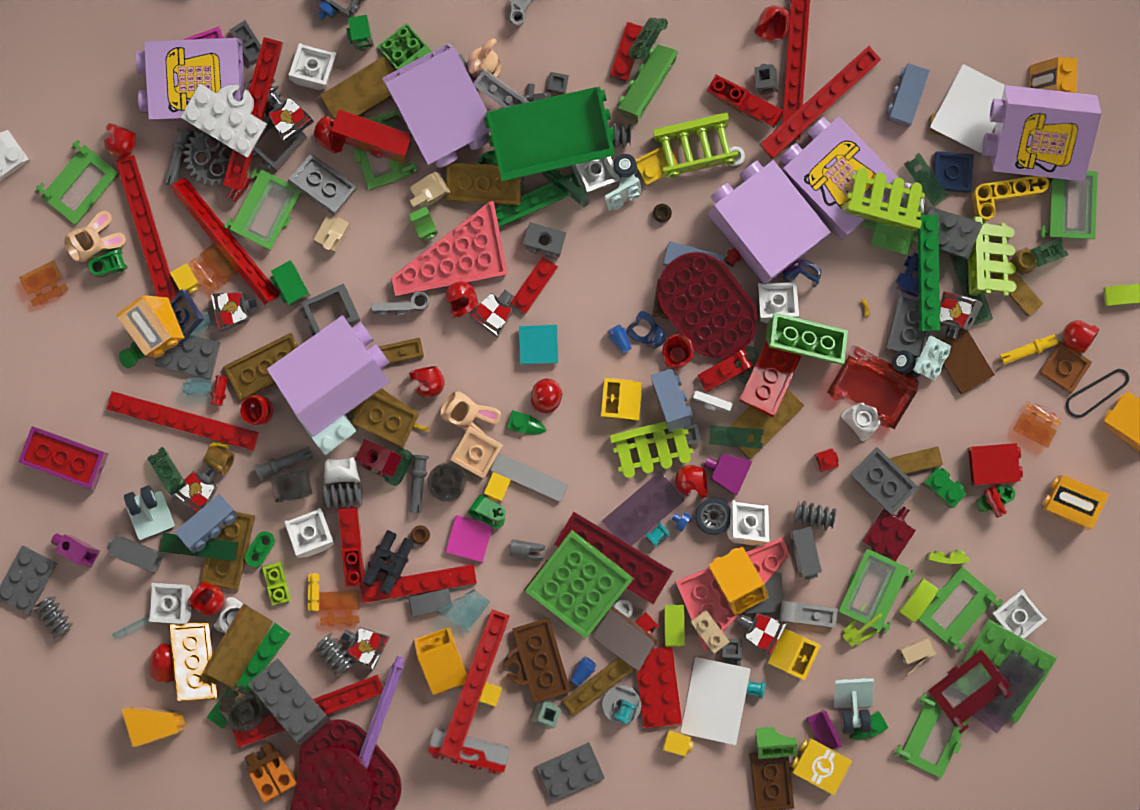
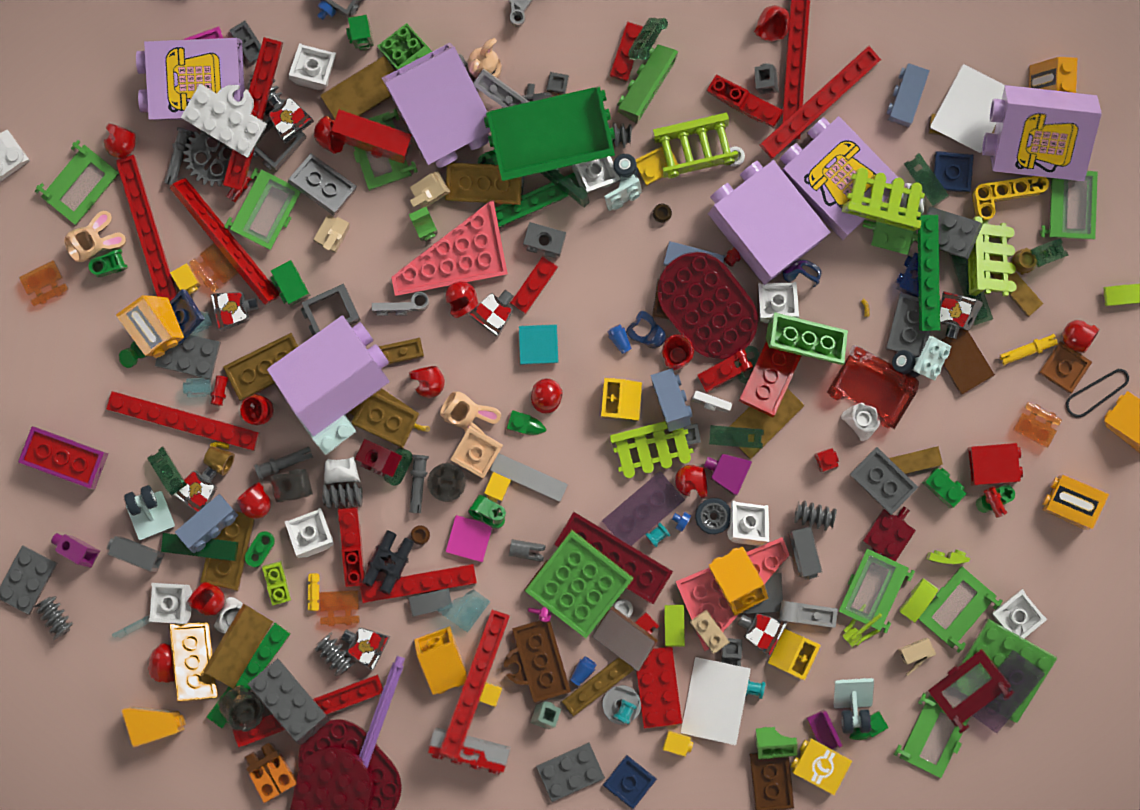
(254, 502): none -> red helmet
(543, 614): none -> dark pink hand
(629, 782): none -> dark blue tile

